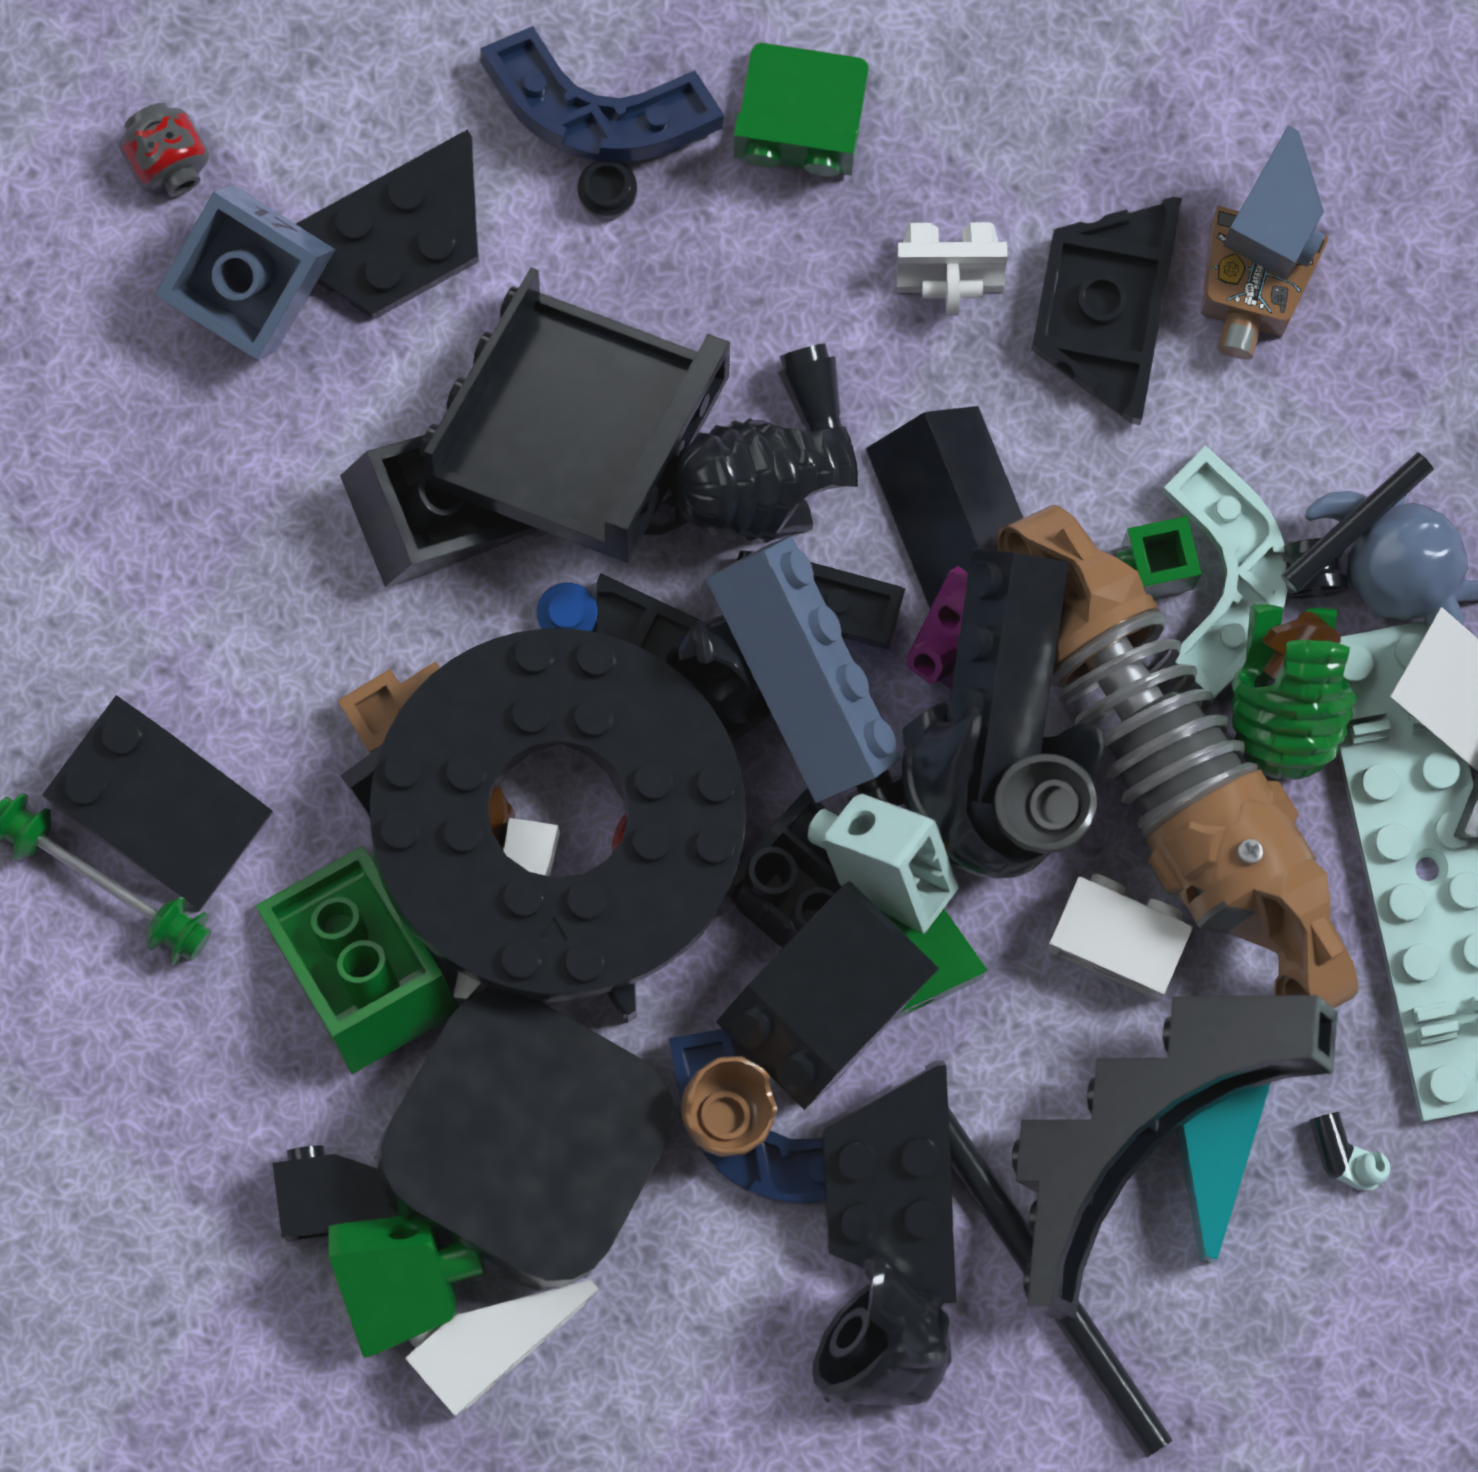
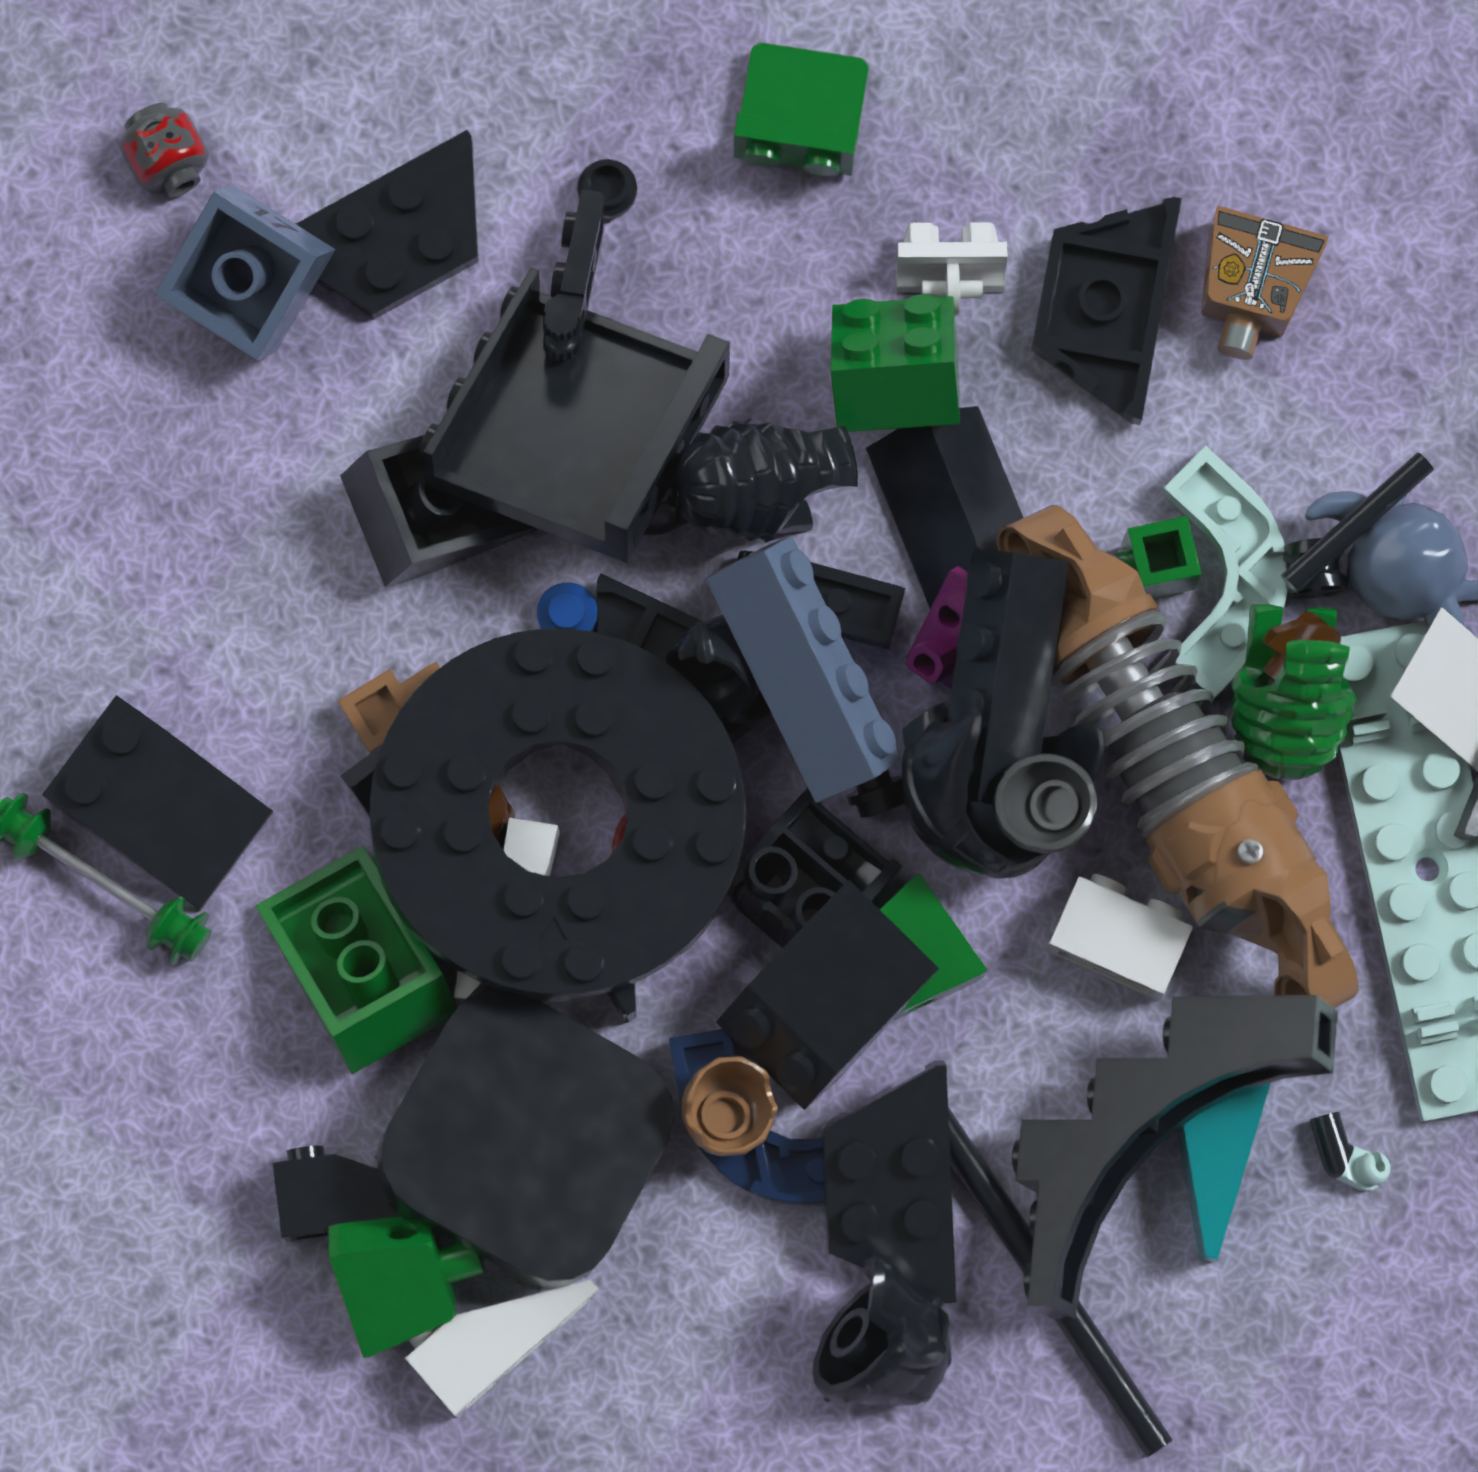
(574, 280): none -> black hinge
(594, 124): dark blue plate -> none
(812, 386): black cone -> none
(889, 857): light aqua torso -> none
(895, 363): none -> green brick
(1280, 212): sand blue slope -> none

